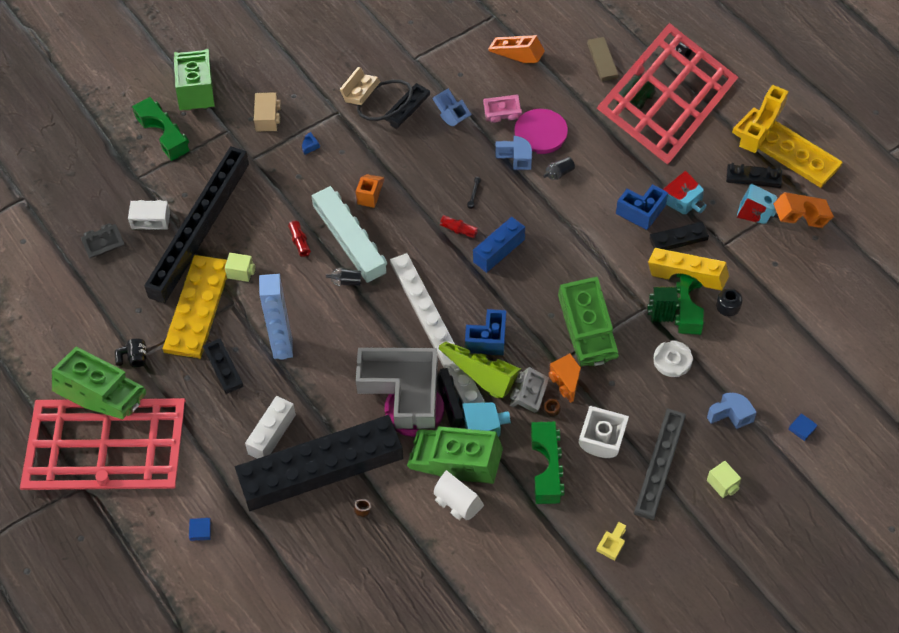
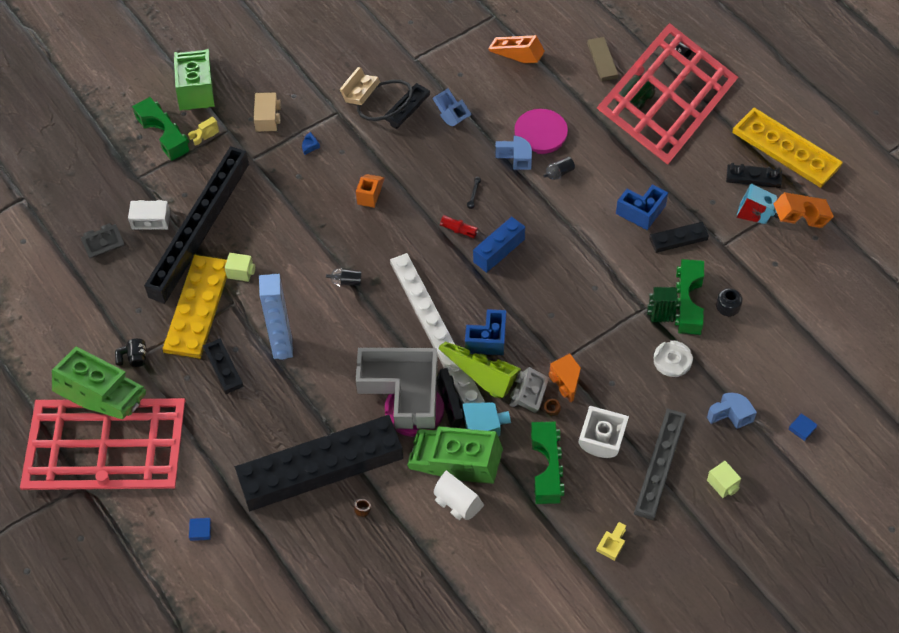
(206, 130): none -> light yellow plate
(270, 428): white brick -> none
(299, 238): red pin -> none
(349, 234): light aqua brick -> none
(502, 108): bright pink bracket -> none
(588, 321): bright green piece -> none
(685, 194): torso -> none
(708, 271): yellow arch -> none
(758, 128): yellow arch -> none

